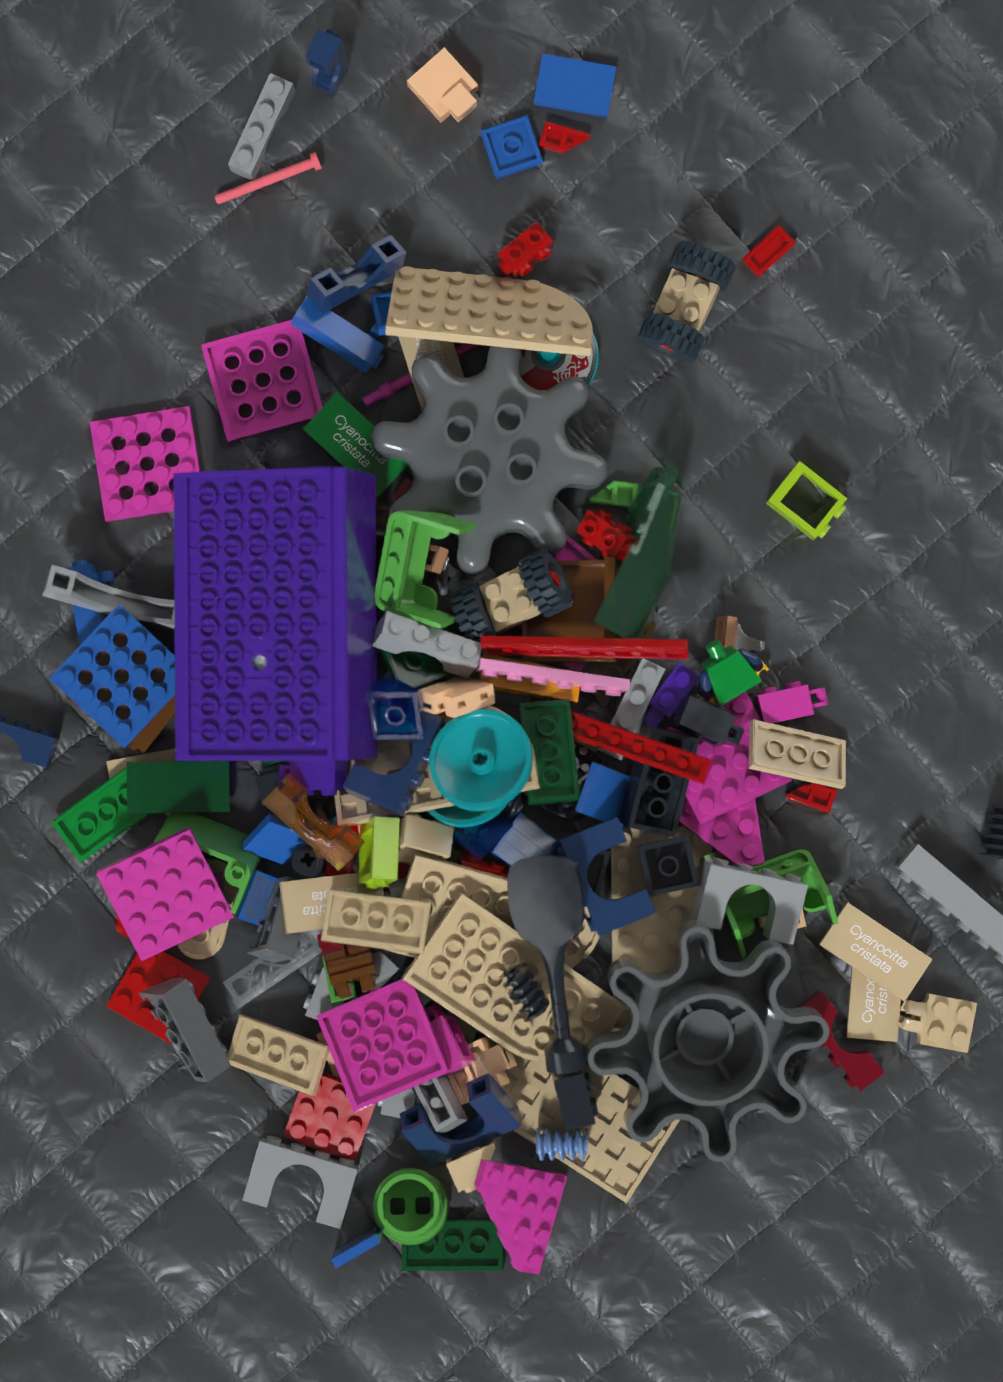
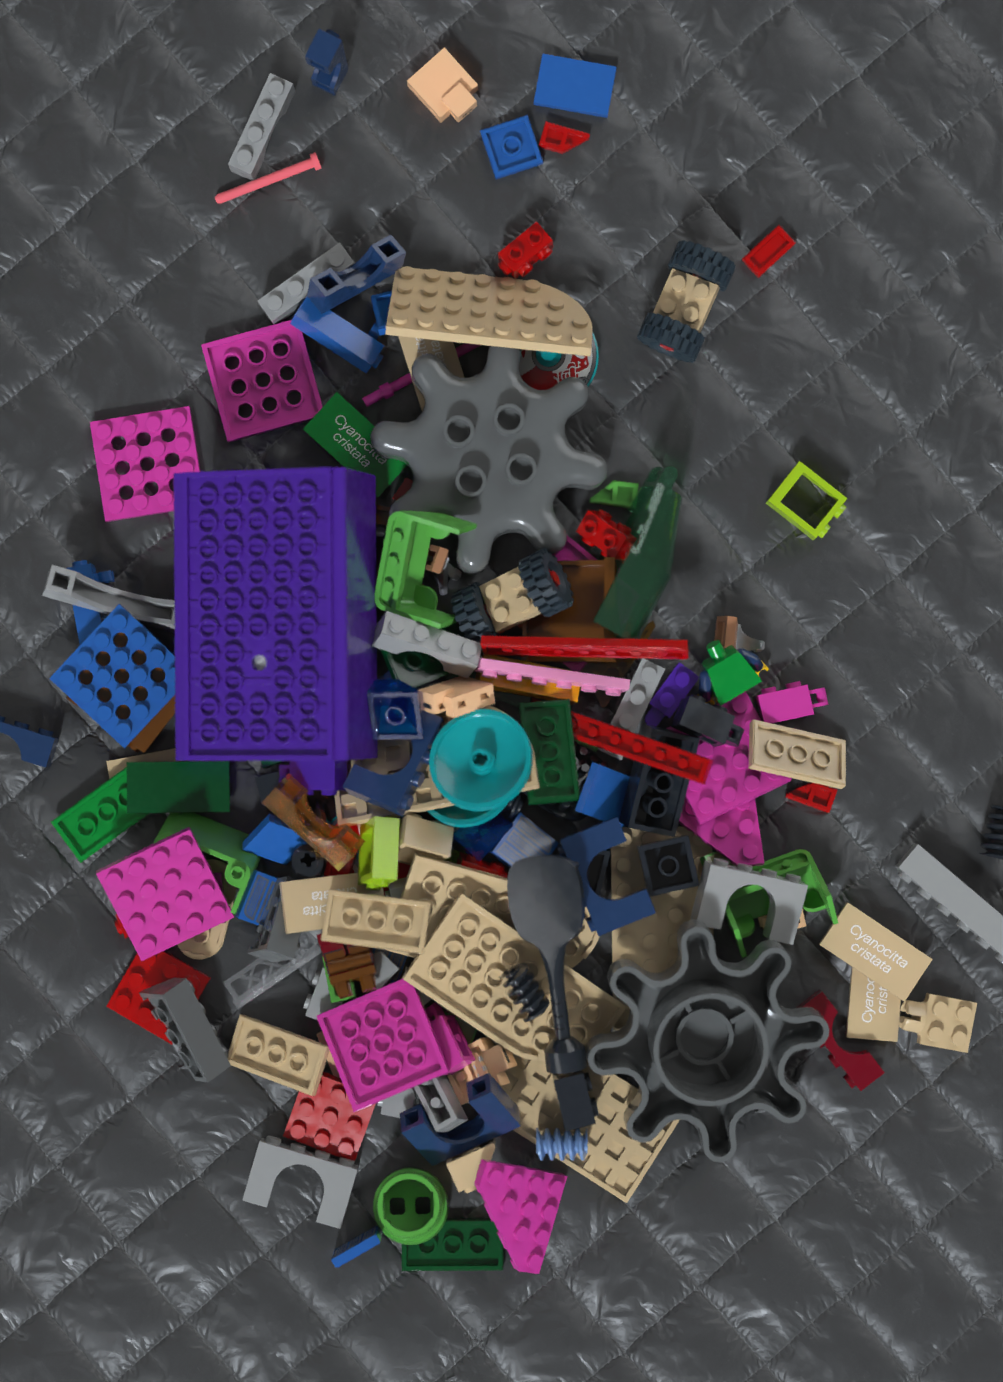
(289, 295): none -> light grey arch

